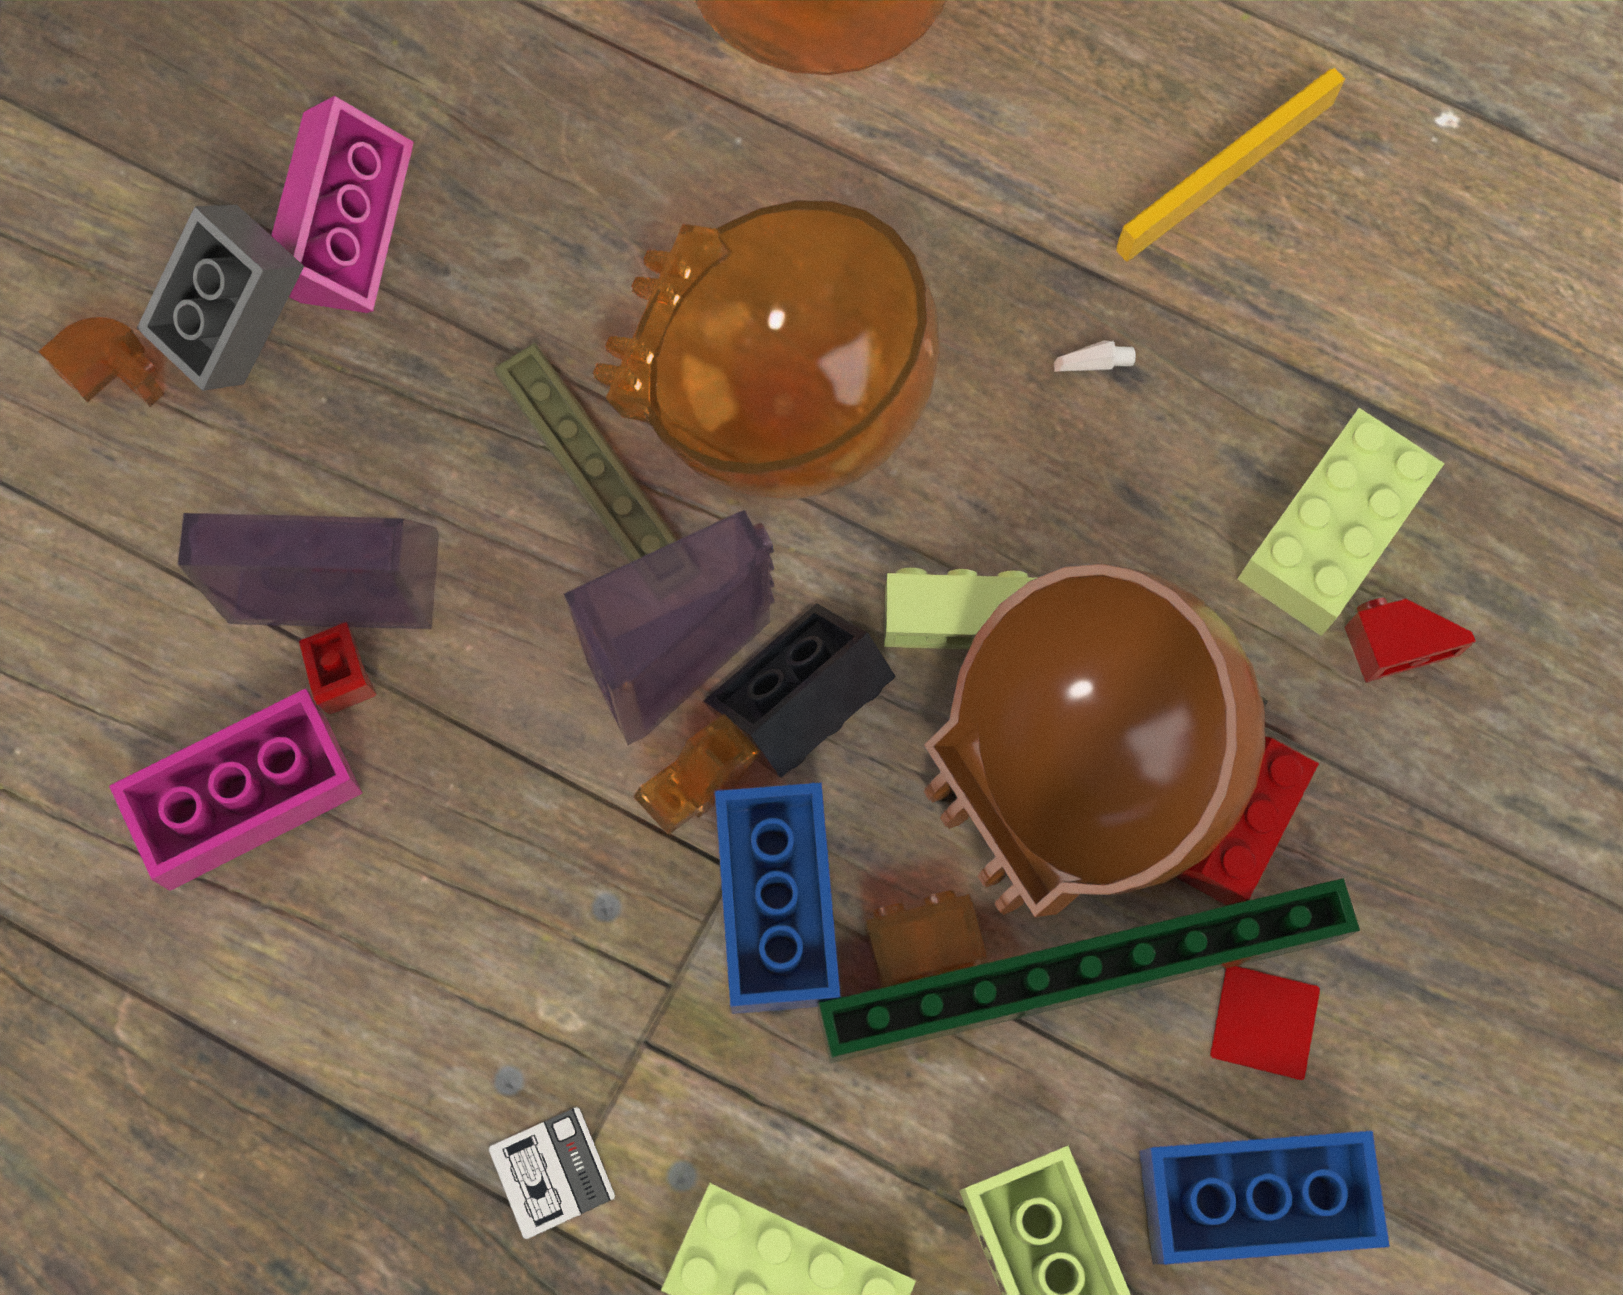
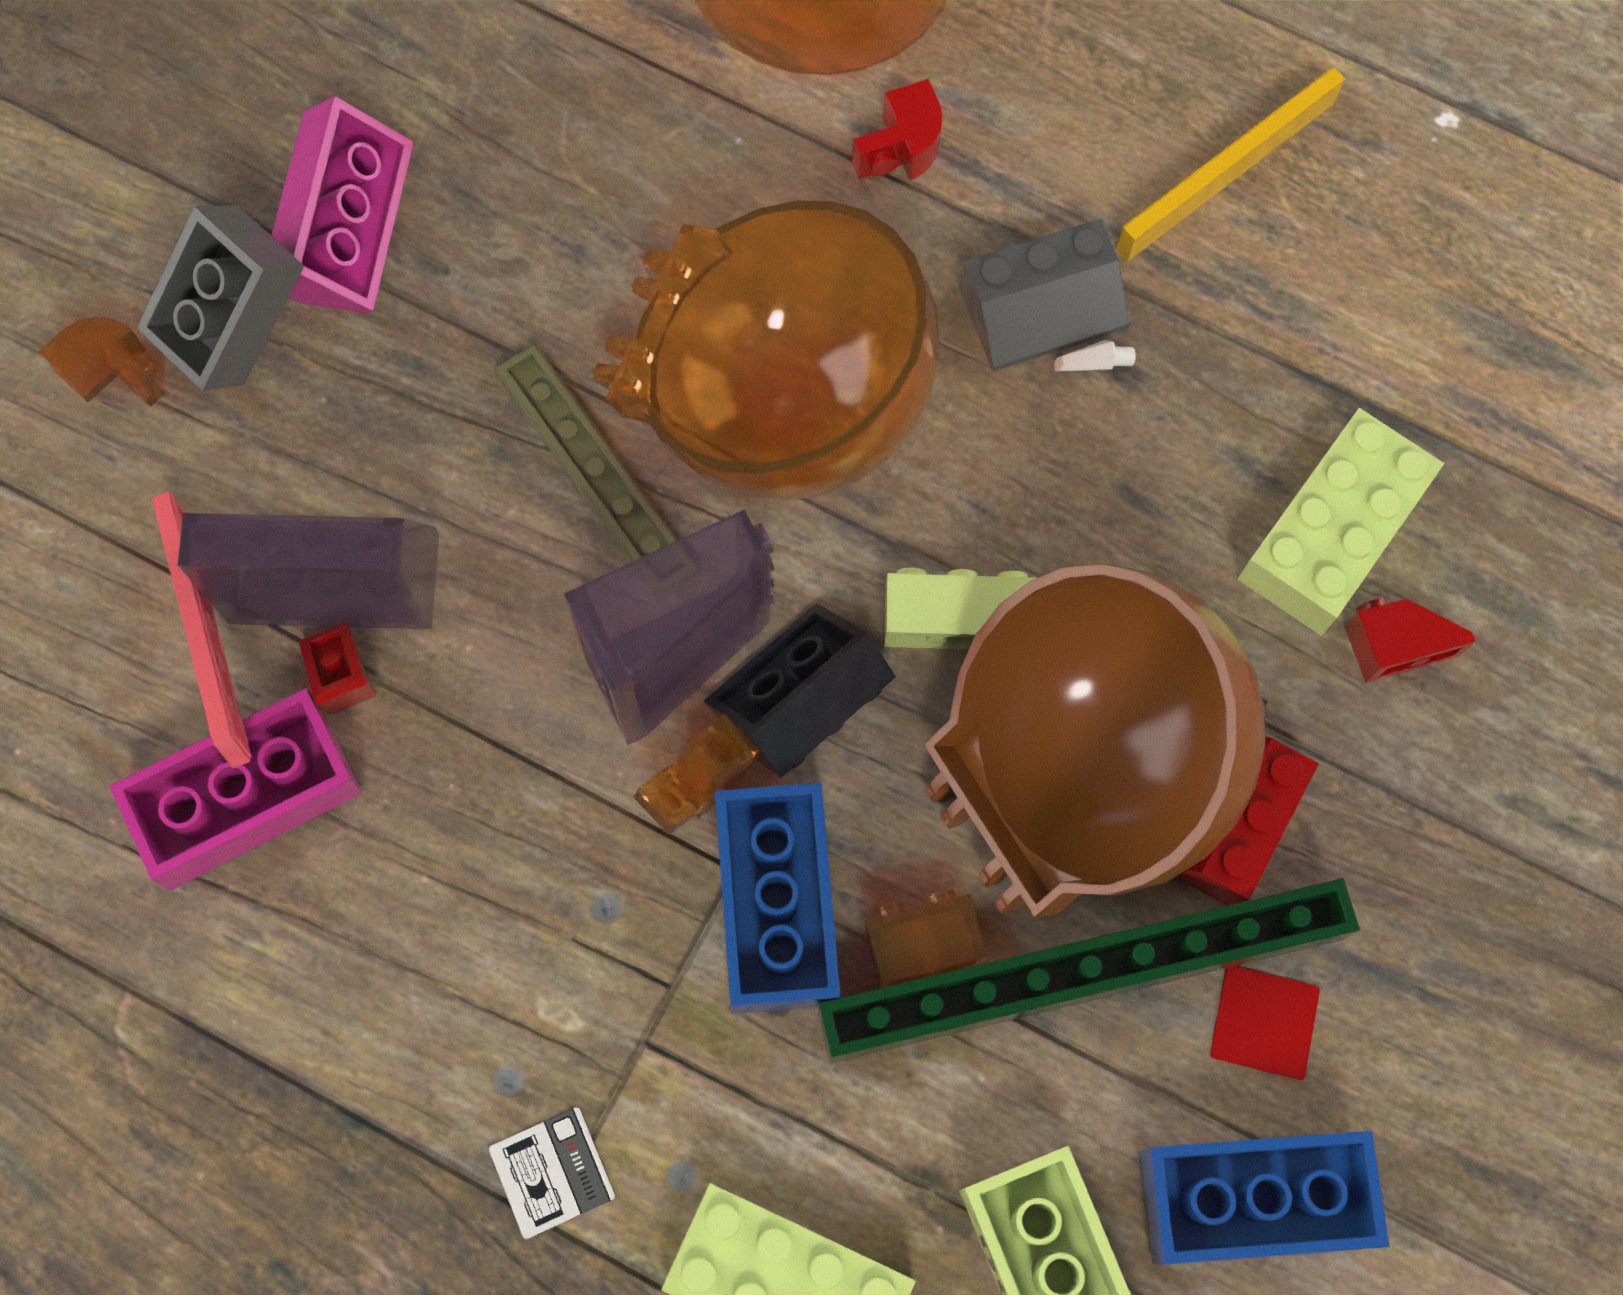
(203, 642): none -> coral tile
(911, 134): none -> red brick
(1045, 294): none -> dark grey slope

